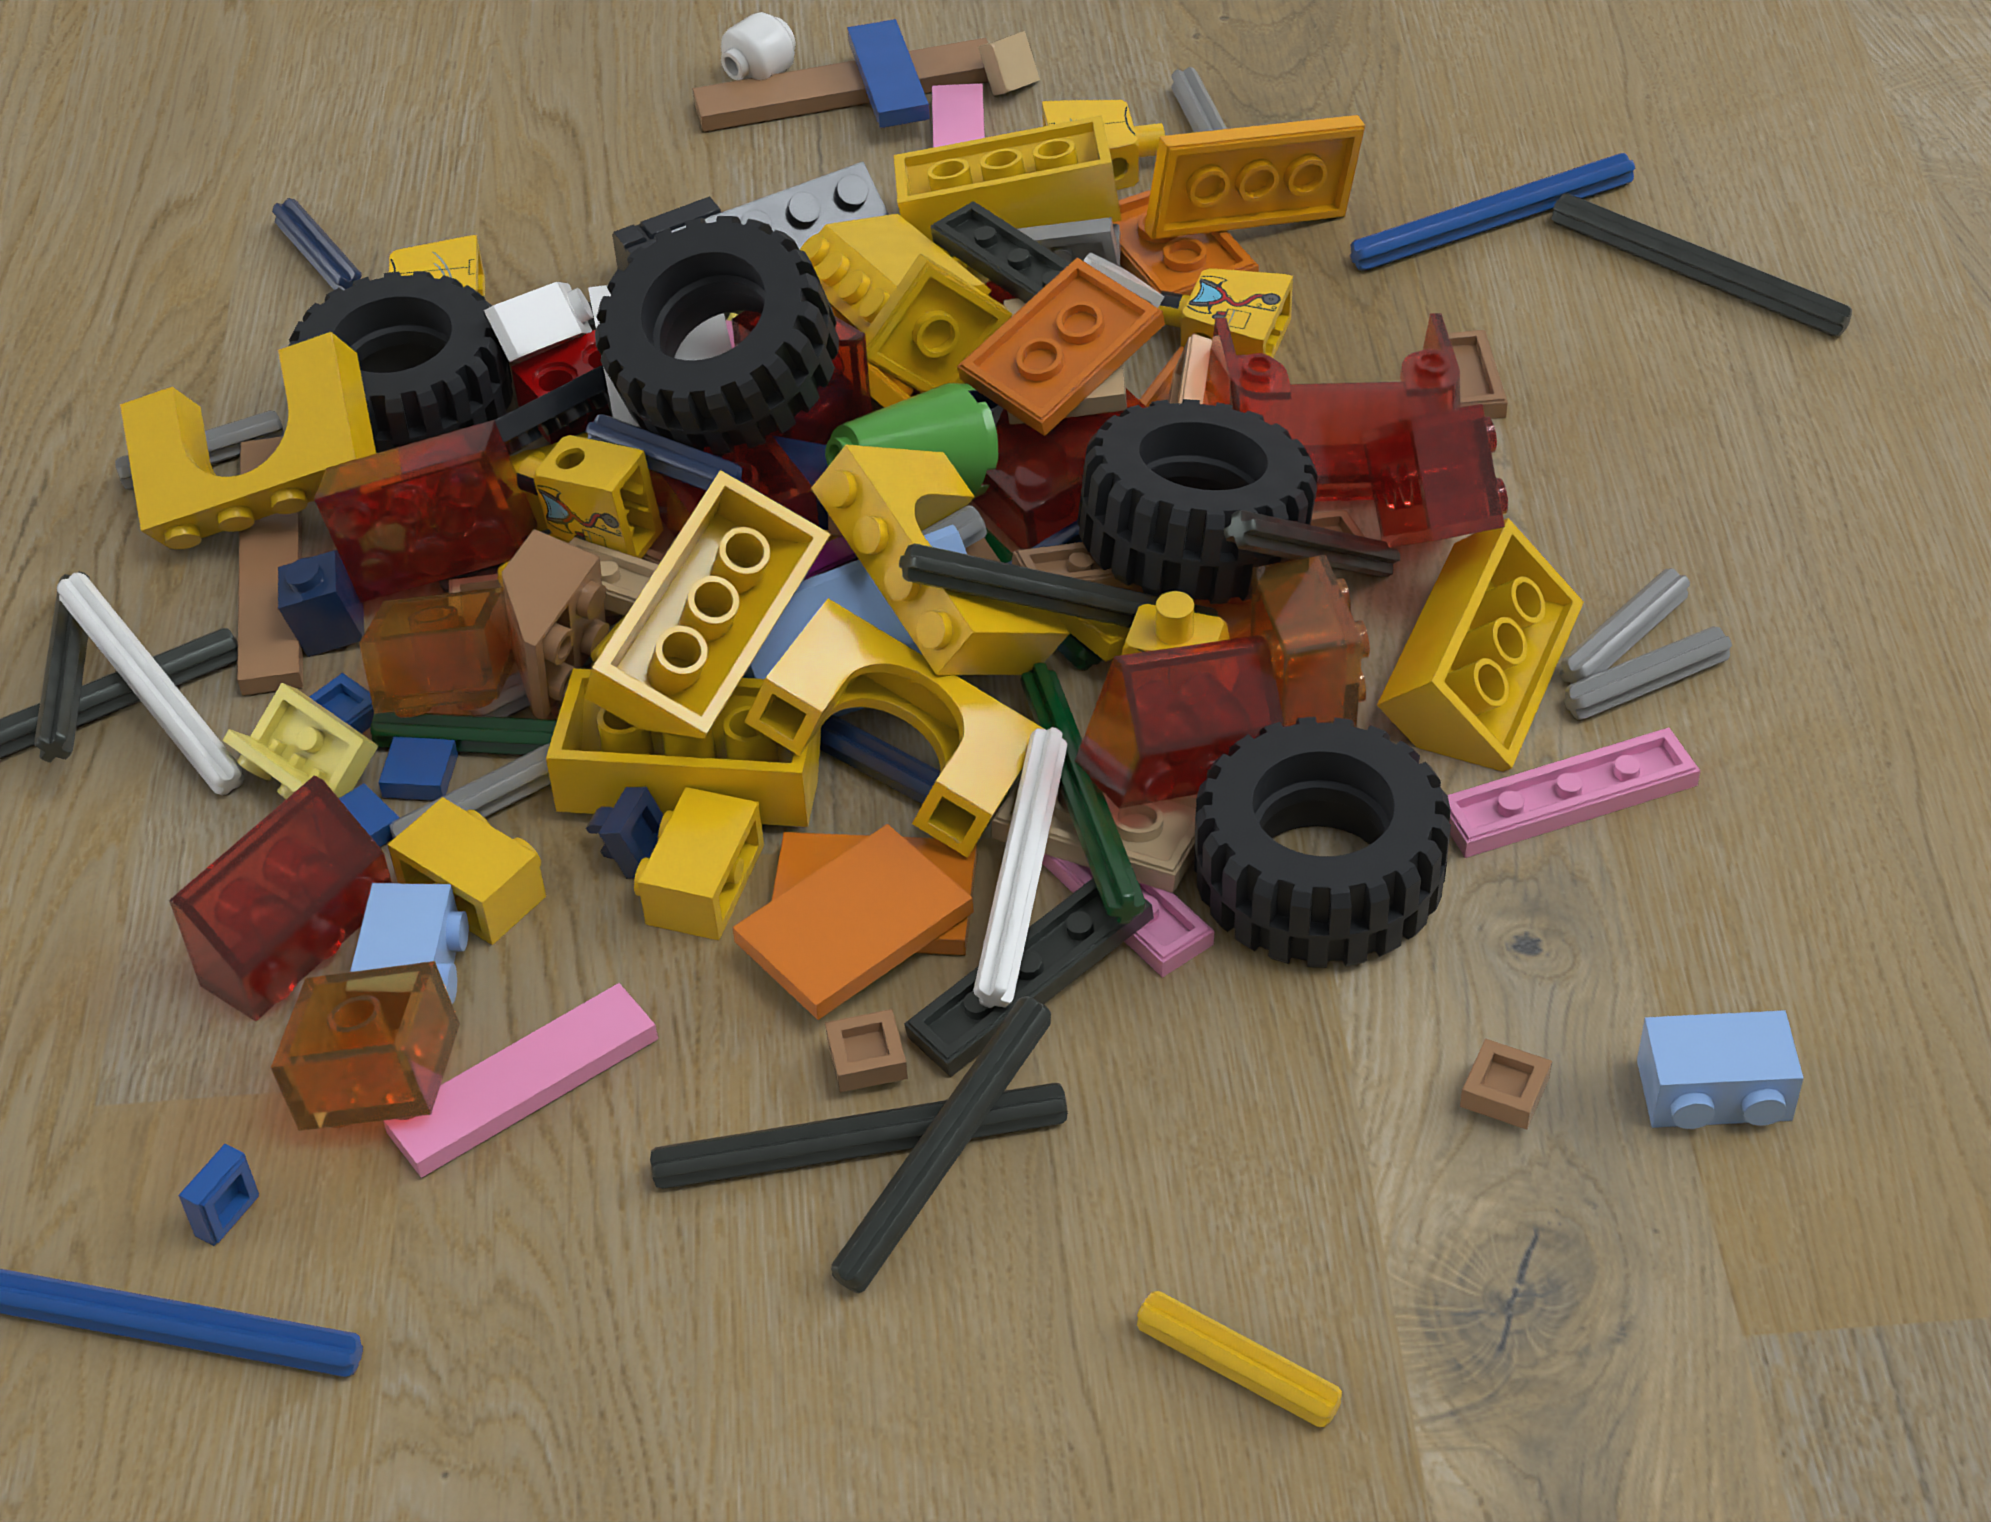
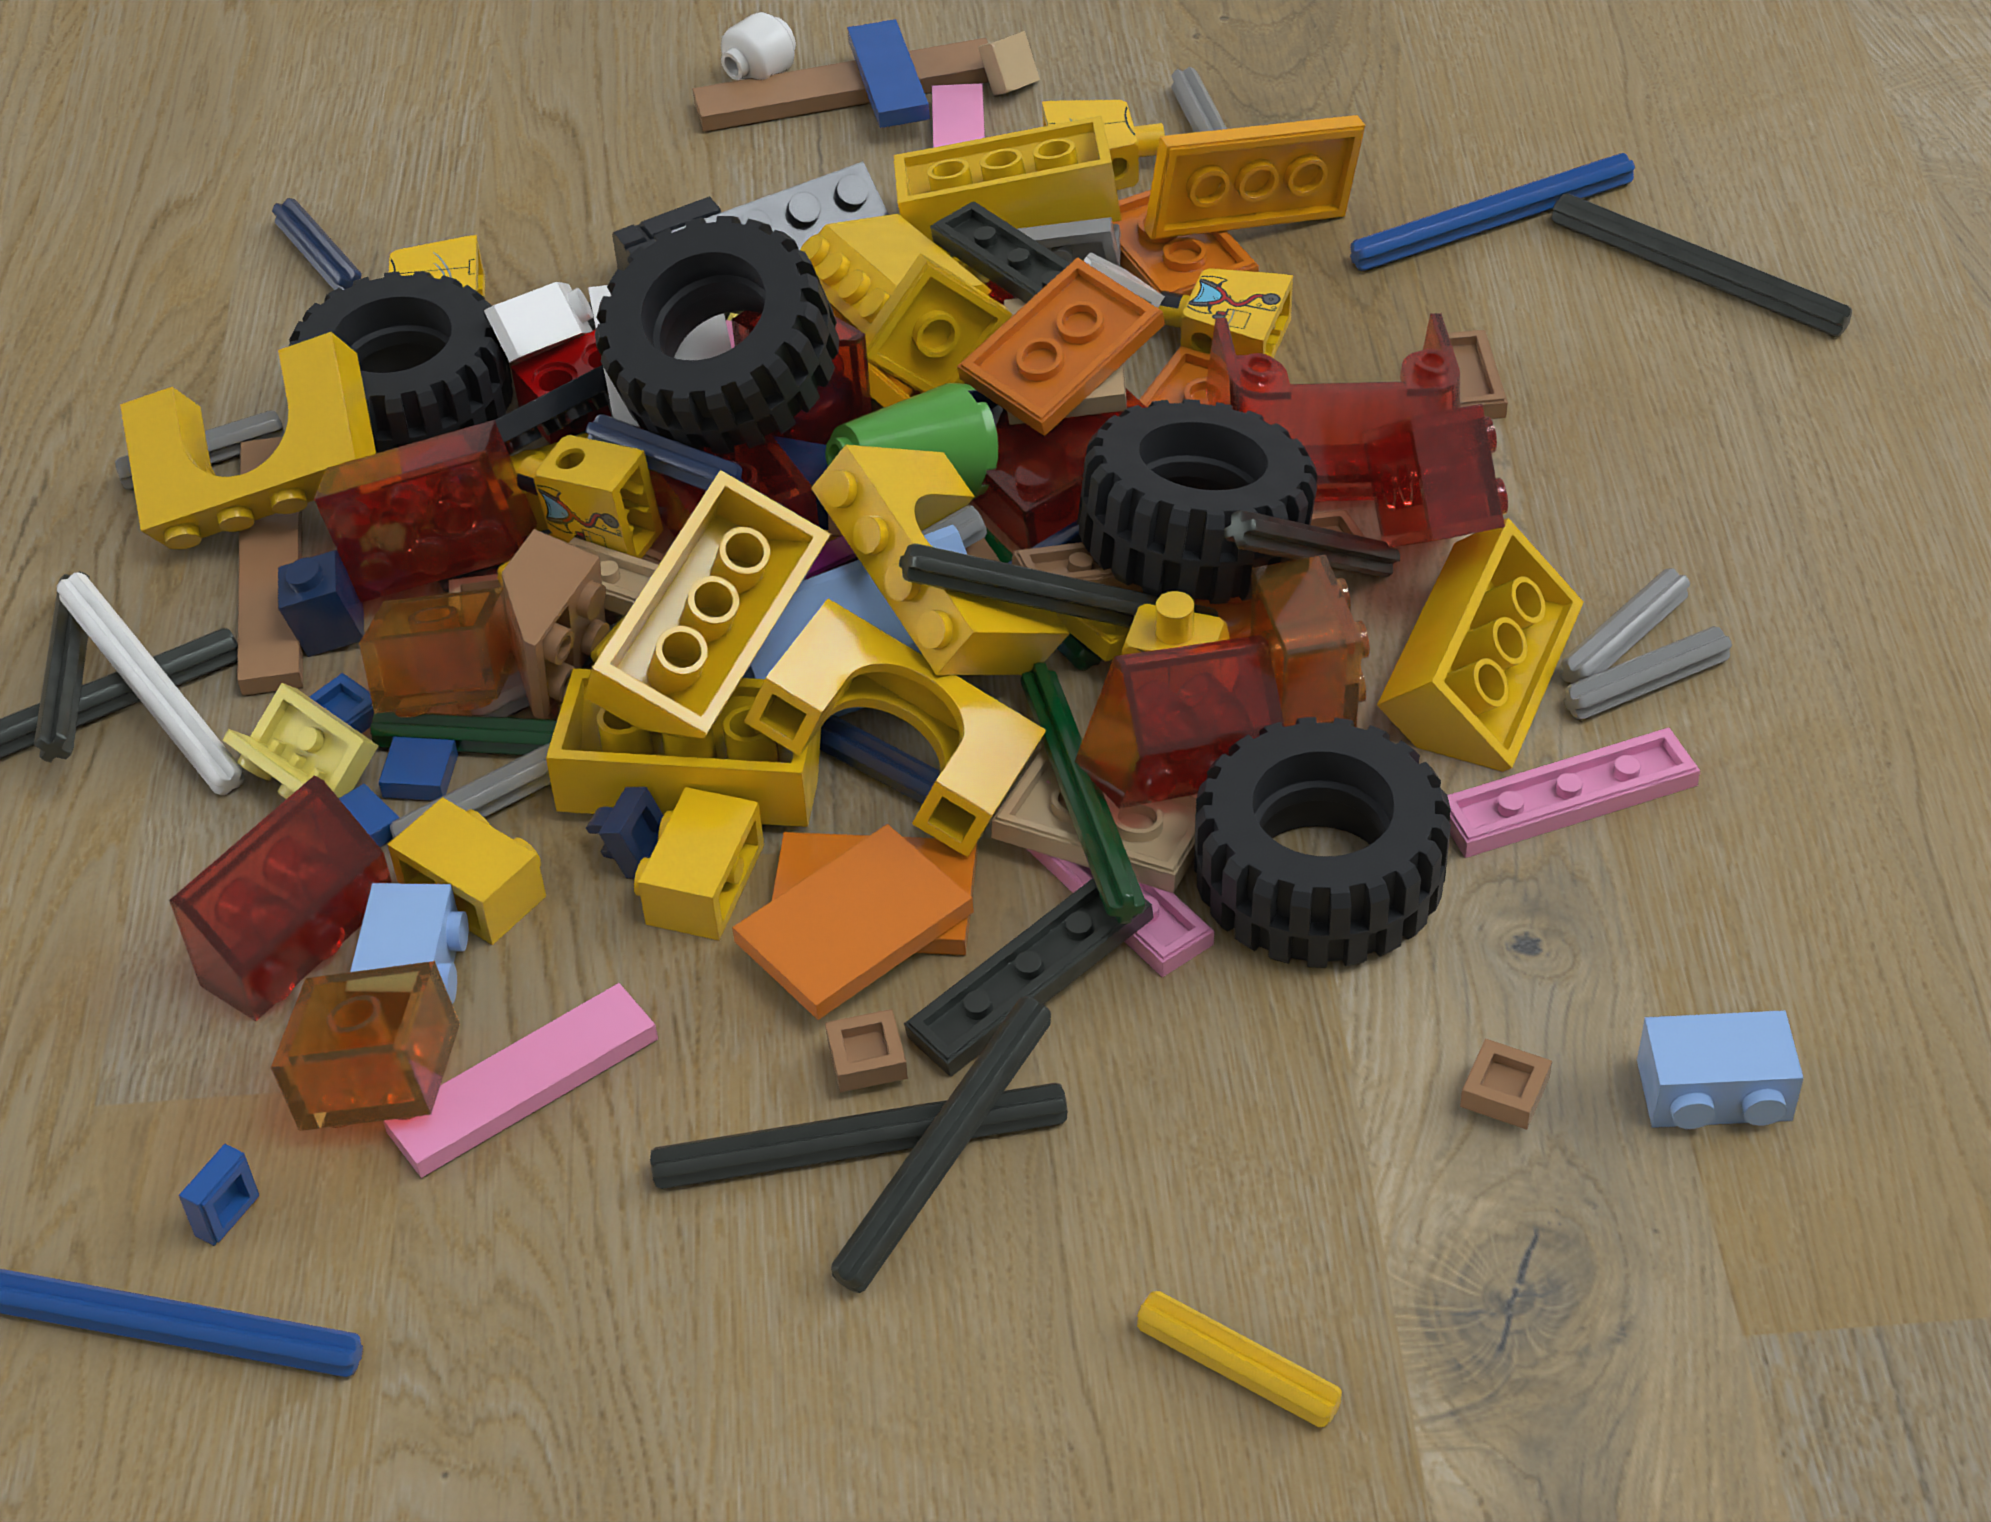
(1020, 869): white axle -> none
(1191, 371): light nougat tile -> none

